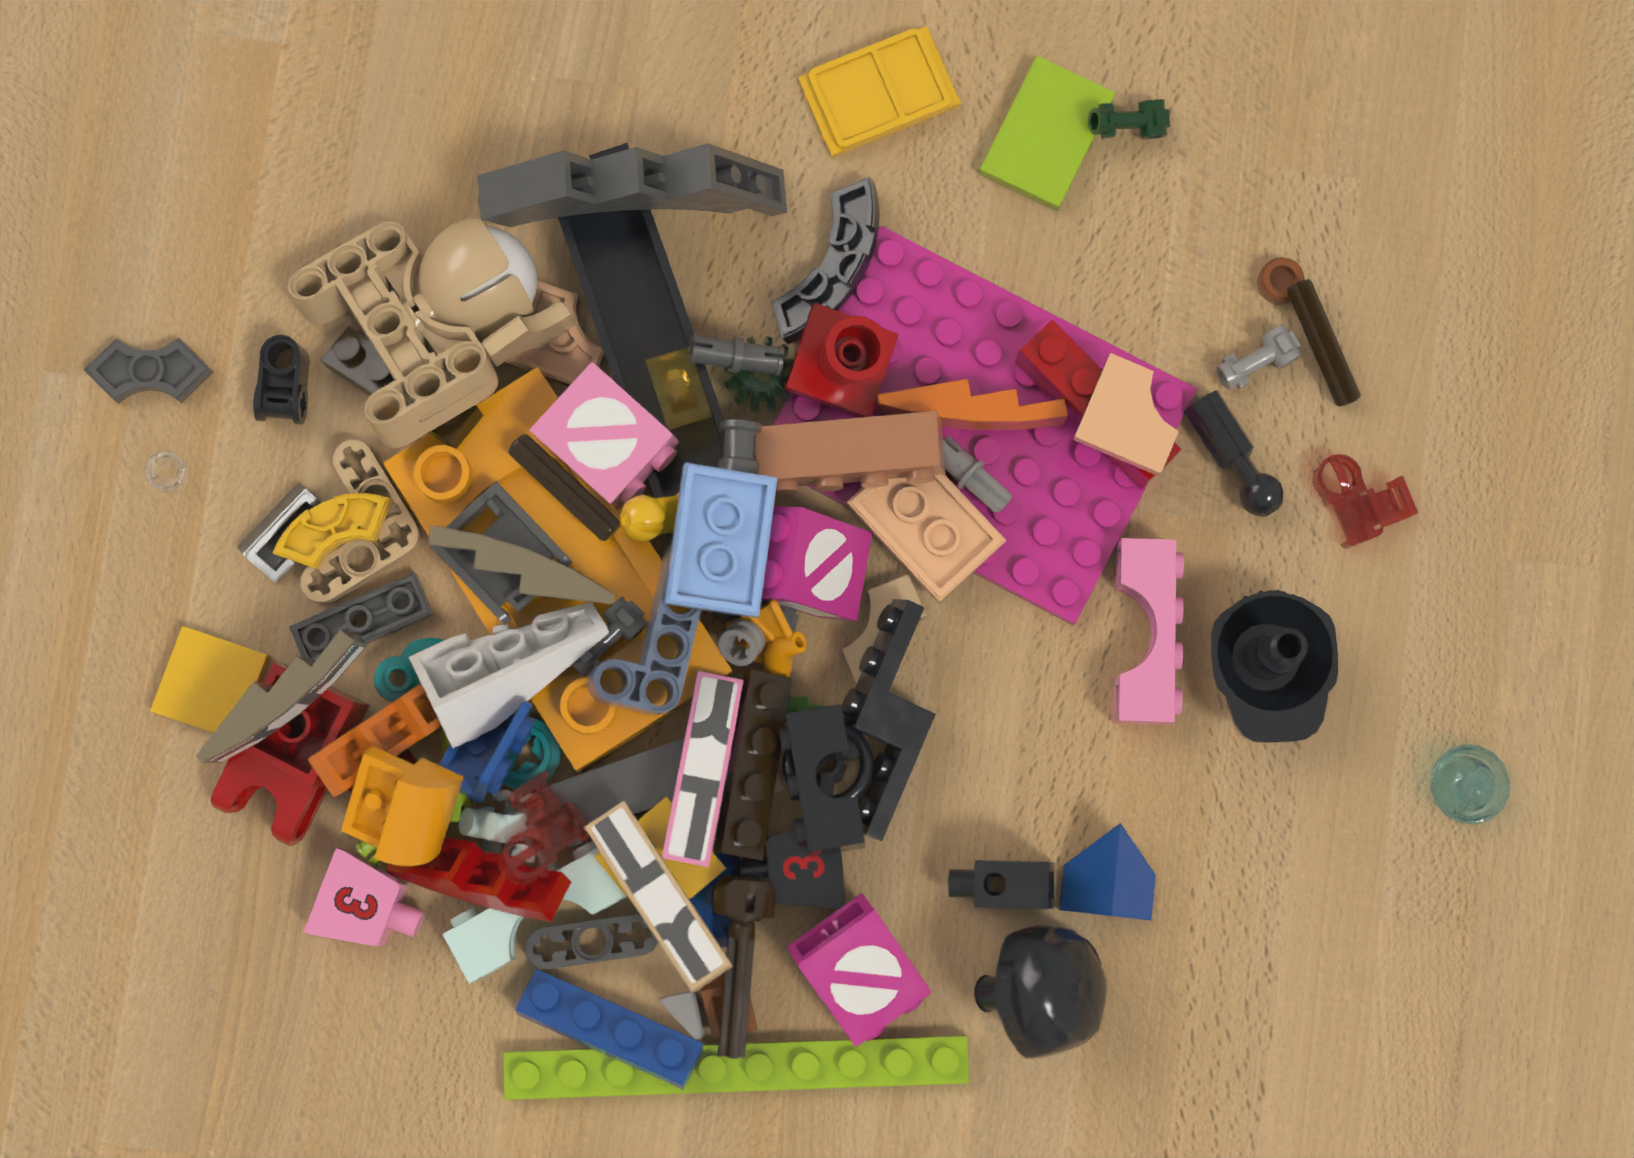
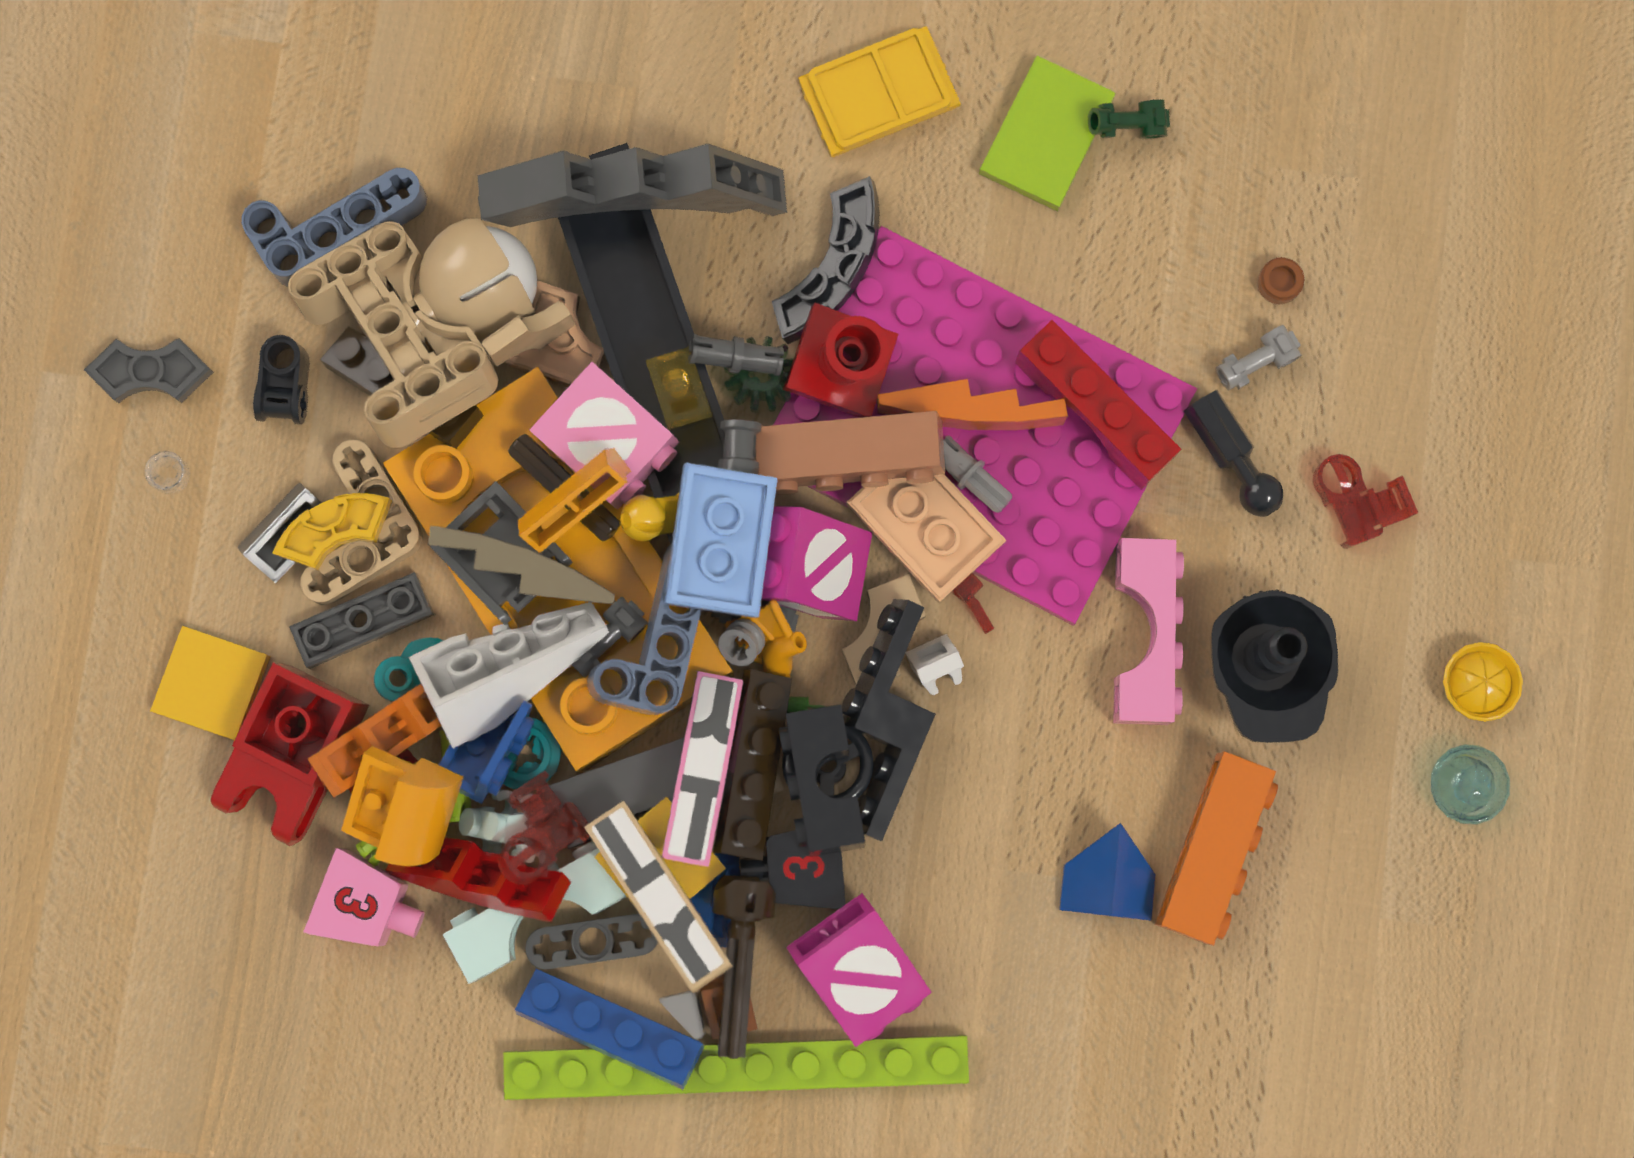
(270, 707): dark tan slope -> none
(337, 218): none -> sand blue beam
(569, 494): none -> light orange piece
(934, 661): none -> white tile
(966, 593): none -> clear red hand
(1027, 884): black torso -> none
(1046, 990): black piece -> none
(1123, 418): light nougat tile -> none
(1216, 849): none -> orange brick
(1323, 342): dark brown axle -> none
(1483, 681): none -> yellow hat

